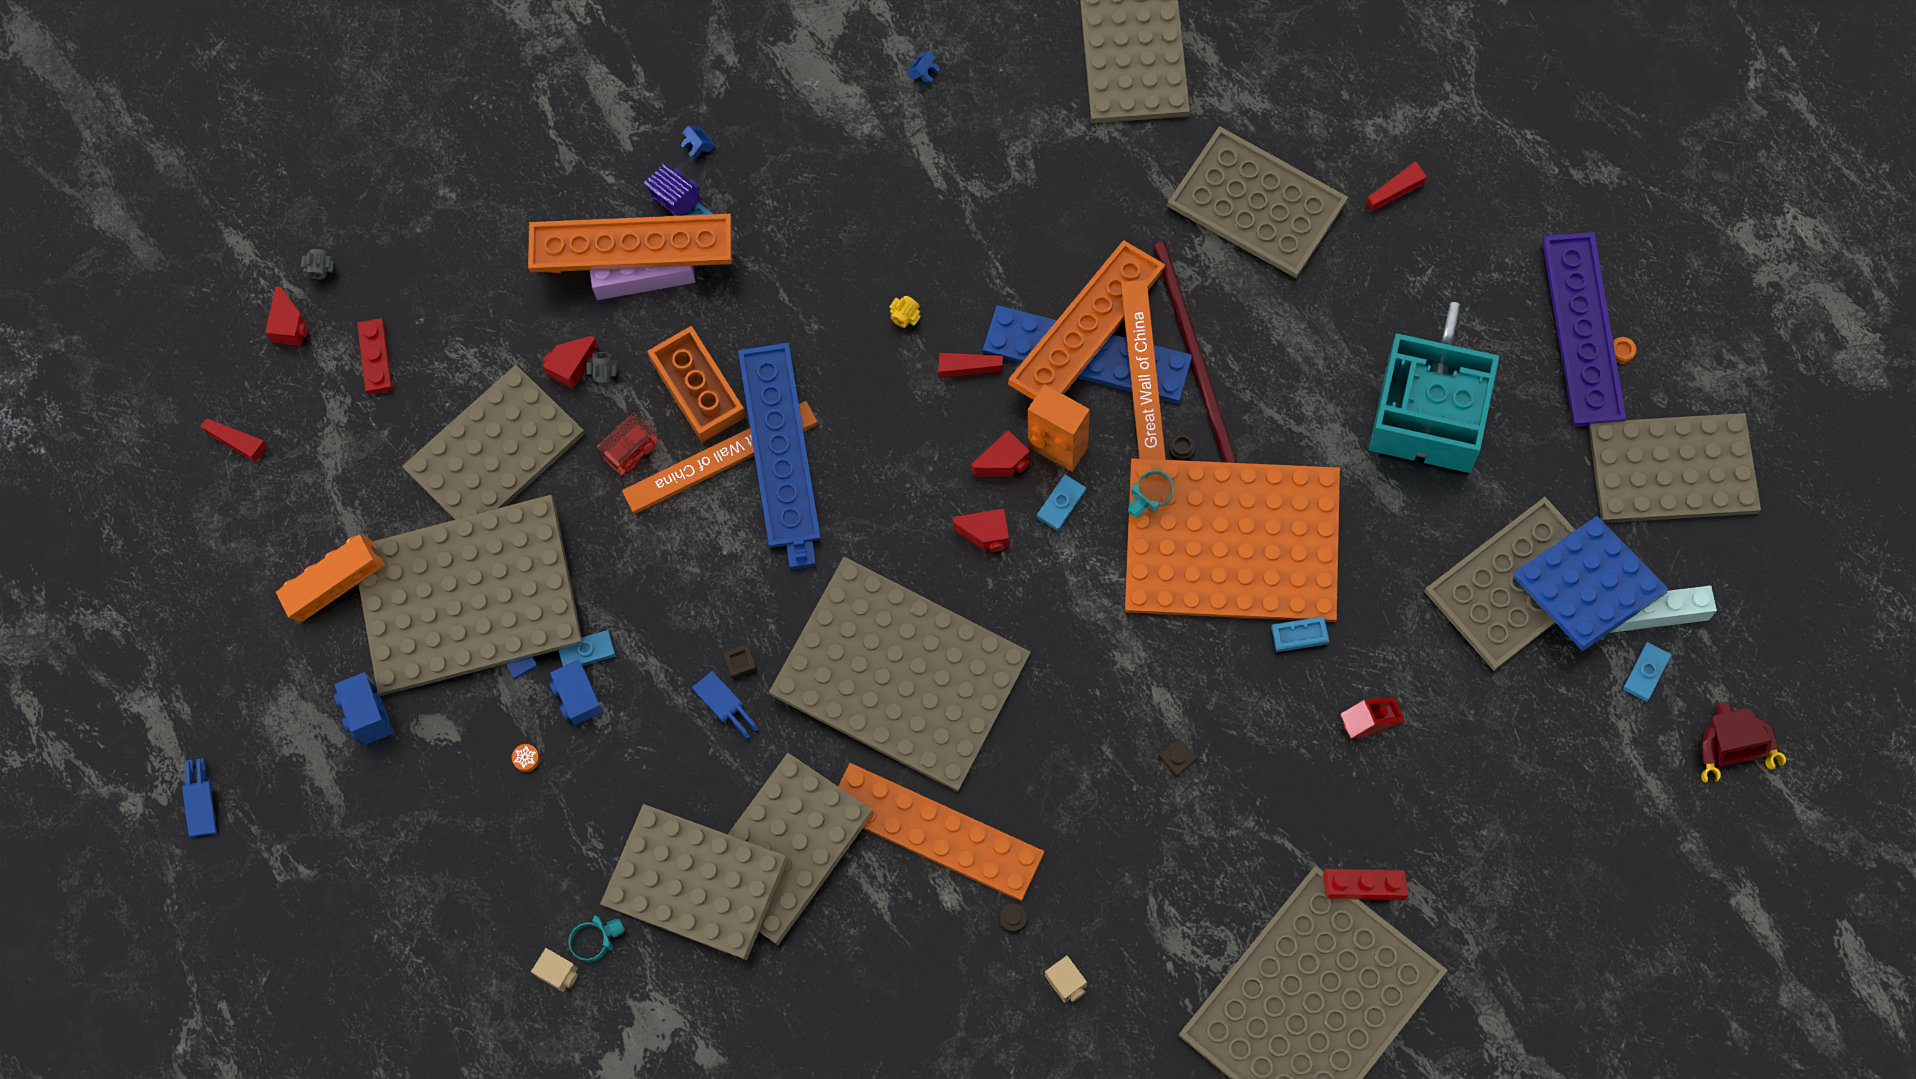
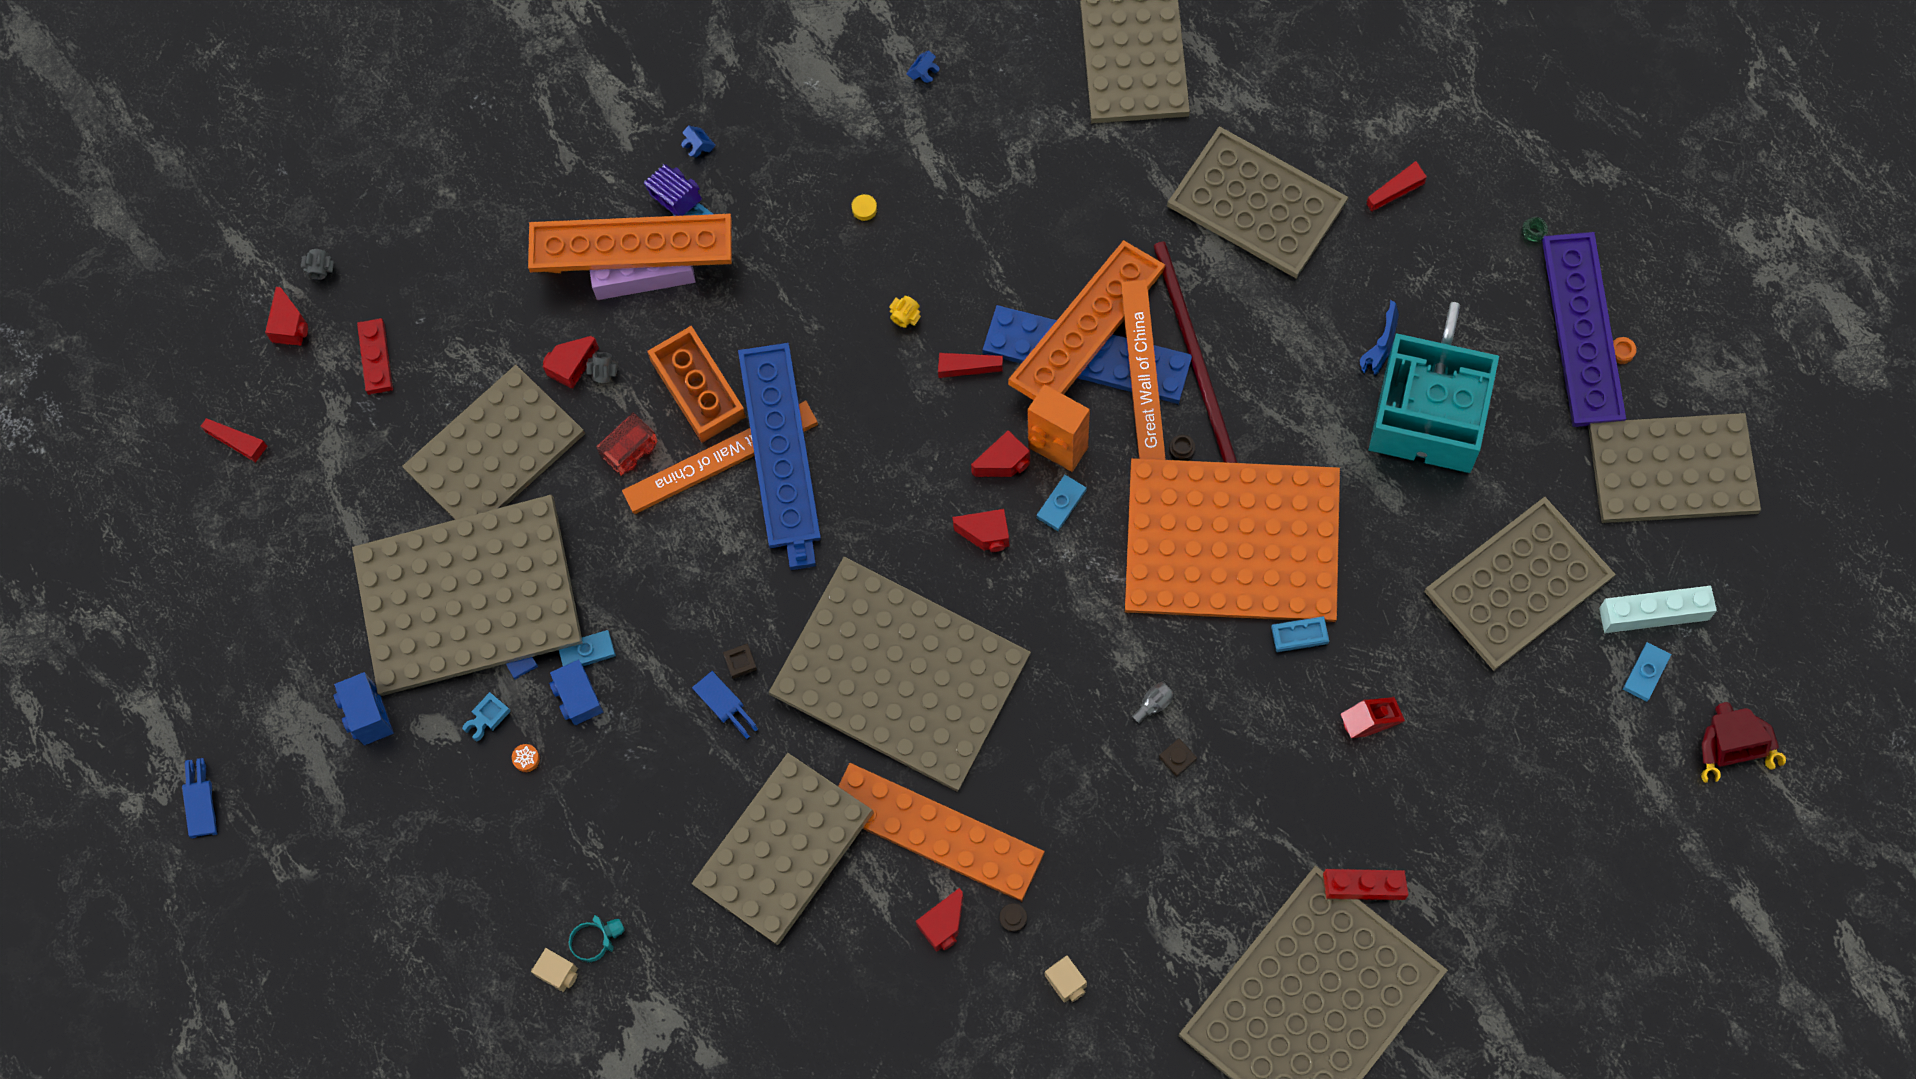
(329, 578): orange brick -> none
(488, 713): none -> dark azure plate
(694, 881): dark tan plate -> none
(864, 207): none -> yellow tile
(943, 921): none -> red slope
(1139, 505): teal piece -> none
(1154, 701): none -> flat silver piece
(1380, 352): none -> blue arm
(1539, 224): none -> clear green plate
(1590, 583): blue plate -> none

